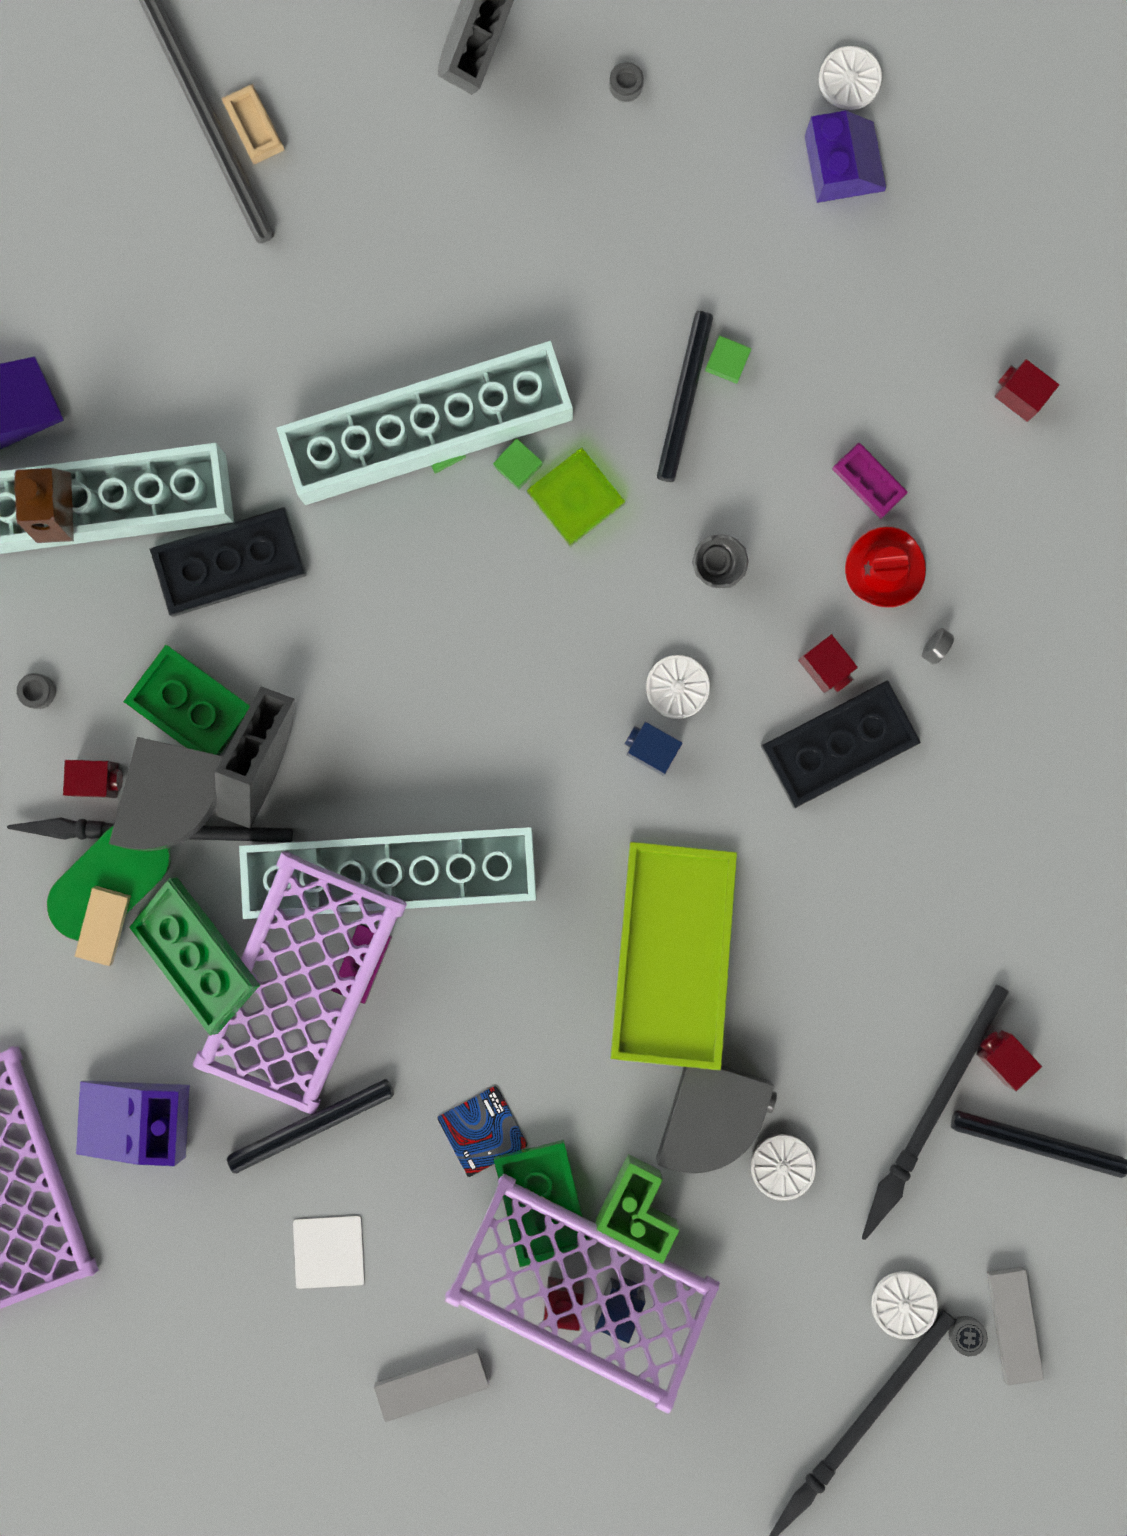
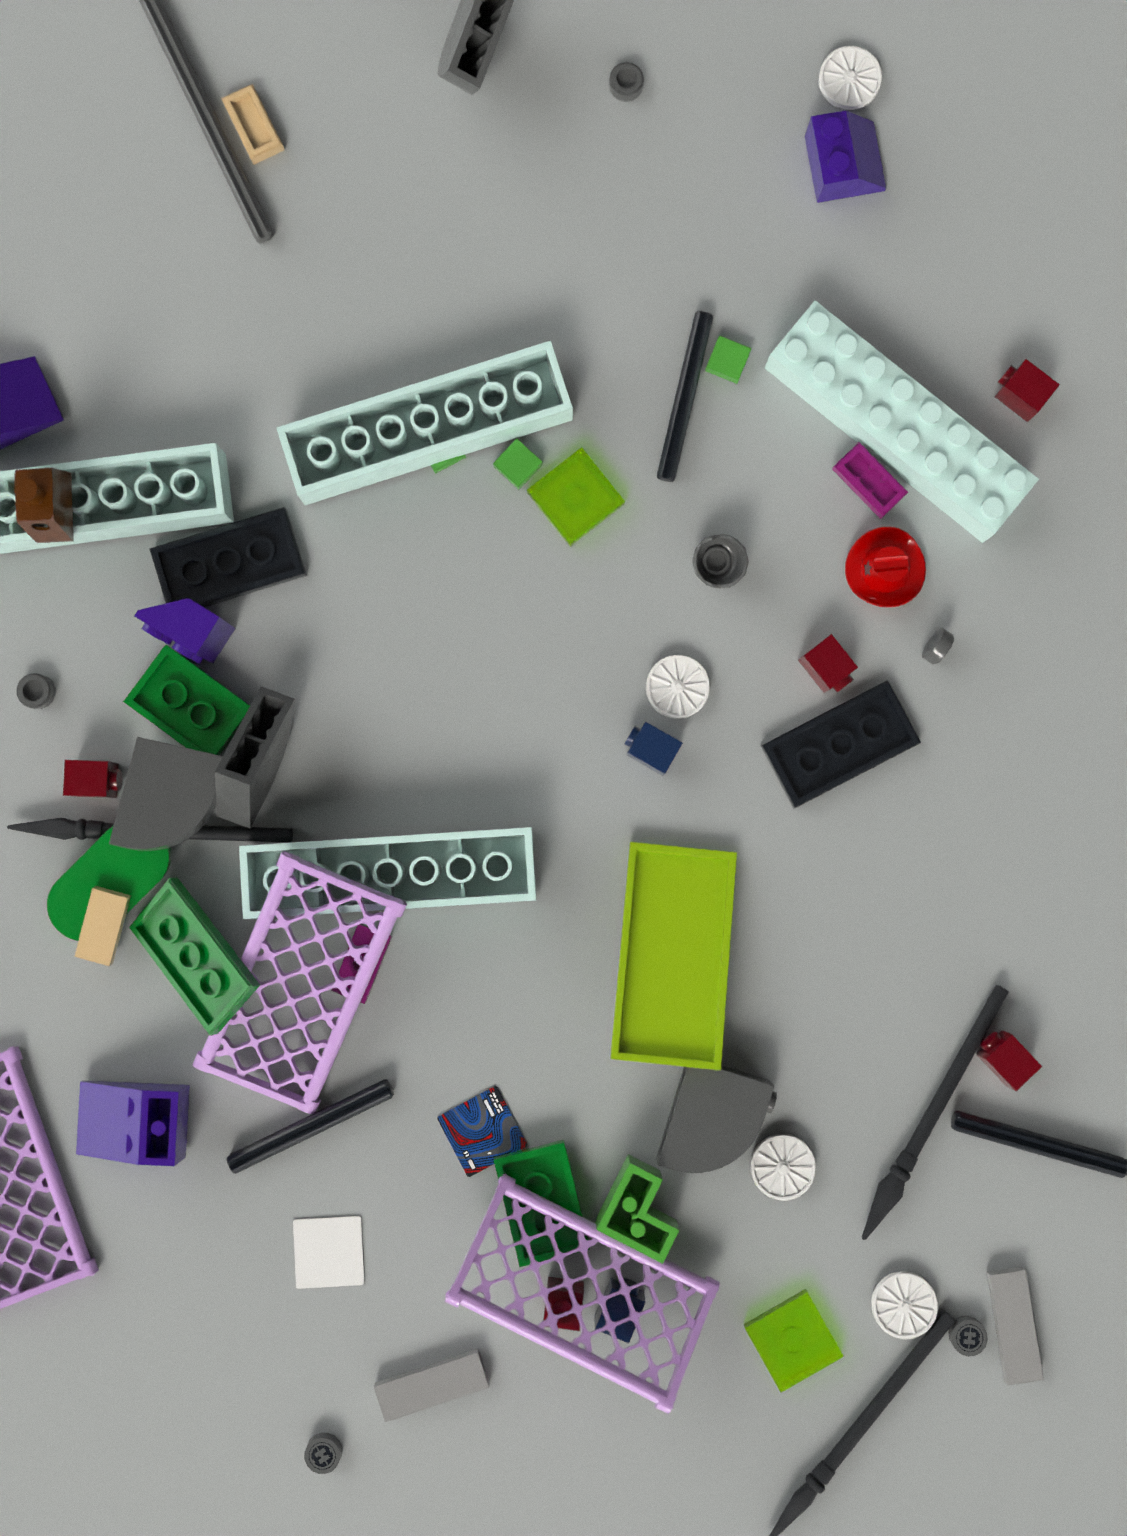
(193, 628): none -> dark purple slope
(323, 1453): none -> dark grey tile
(793, 1340): none -> clear neon green tile
(900, 422): none -> light aqua brick

